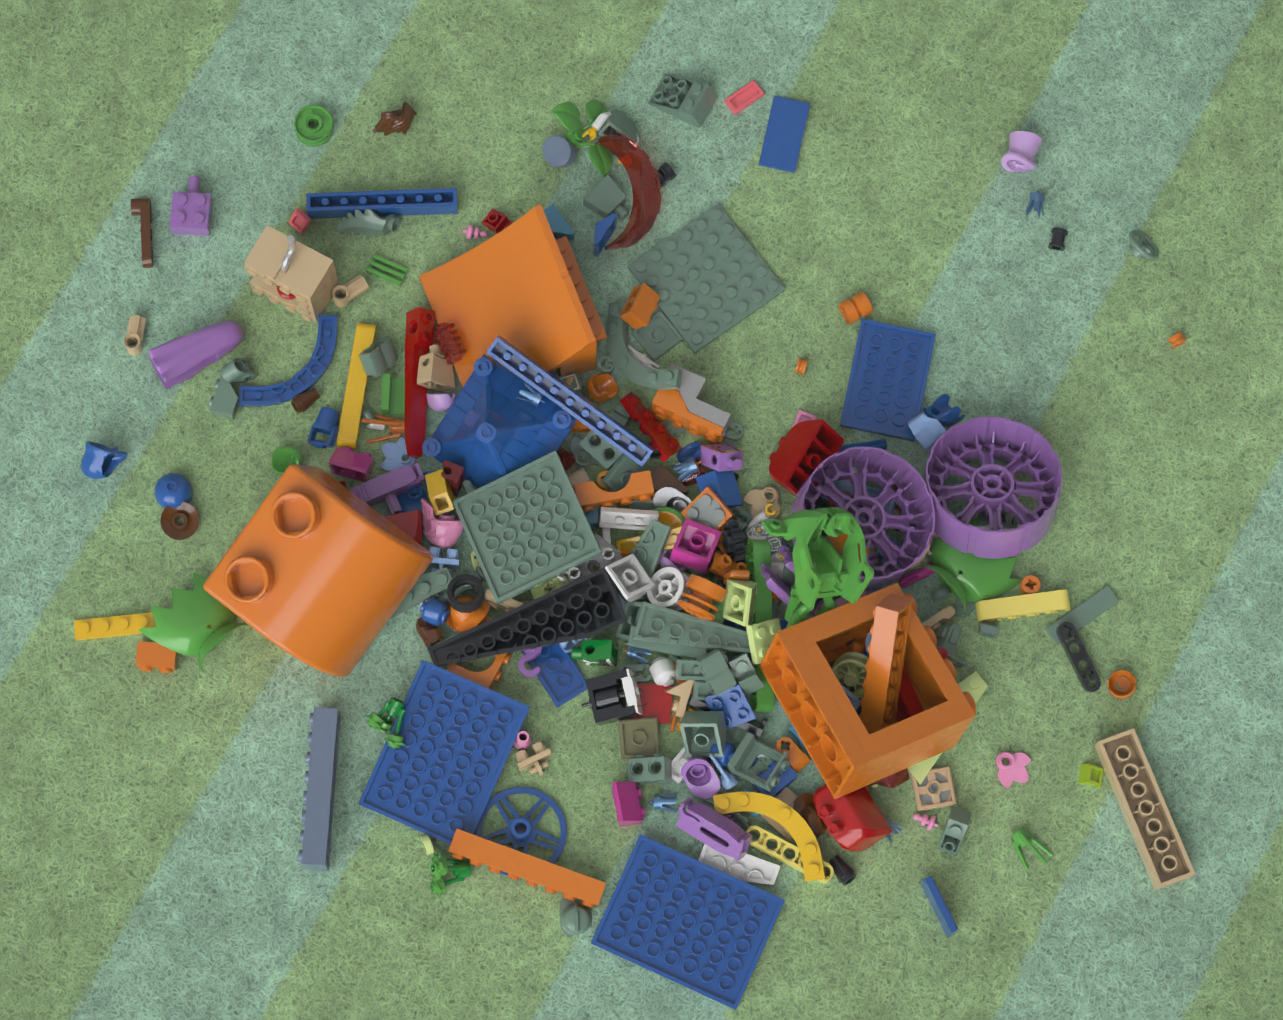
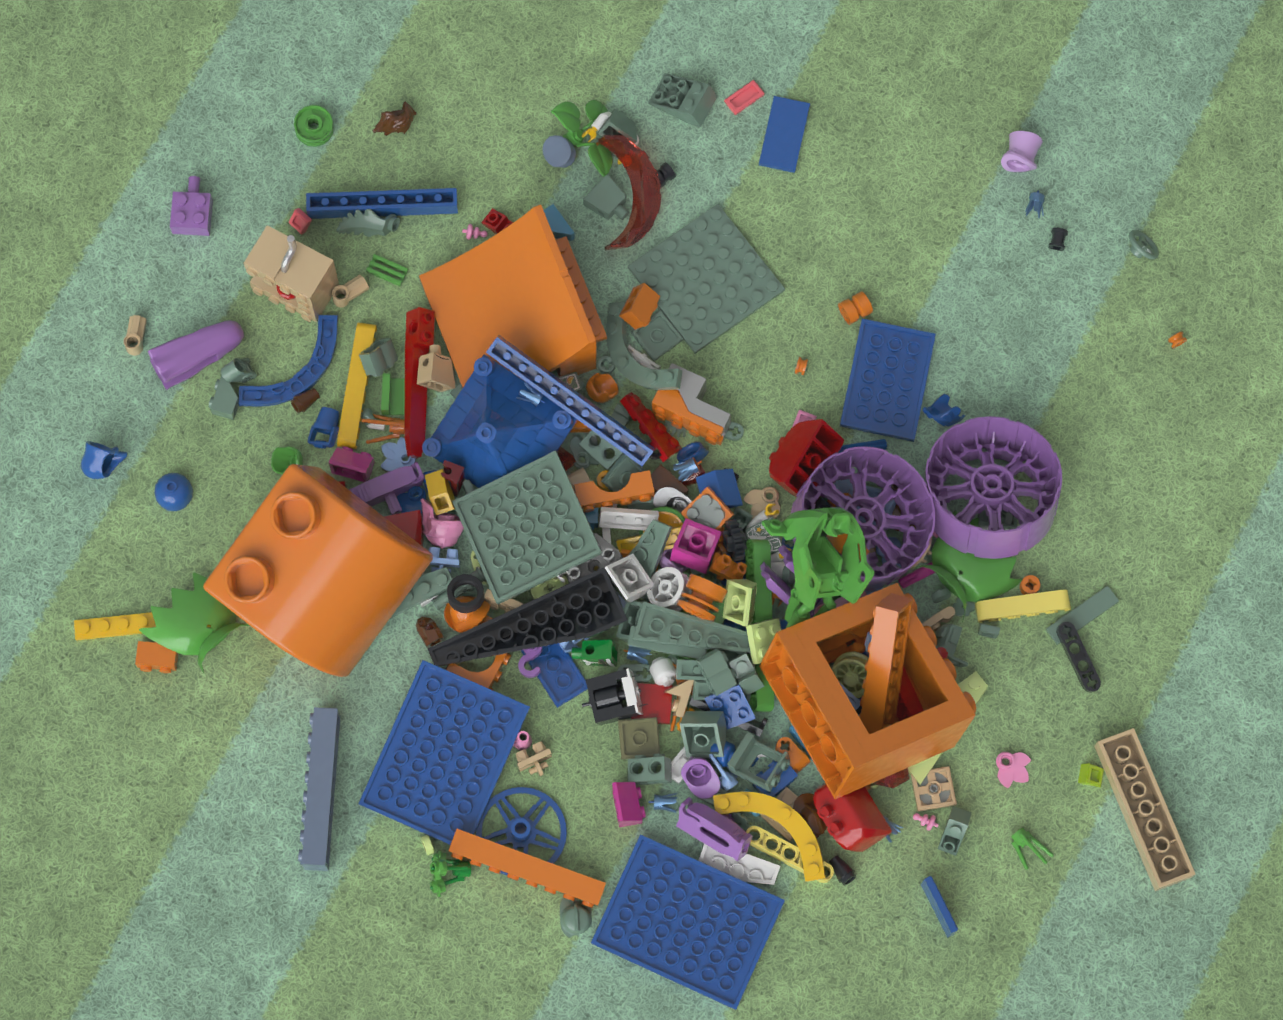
(142, 207): reddish brown beam -> none
(172, 528): reddish brown dish -> none
(385, 724): plant -> none
(434, 611): blue head -> none
(440, 402): lavender hair -> none
(448, 342): clear red piece -> none
(603, 232): blue slope -> none
(728, 456): medium lavender torso -> none
(736, 574): orange arm -> none
(926, 430): light blue slope -> none
(1125, 680): orange hair -> none

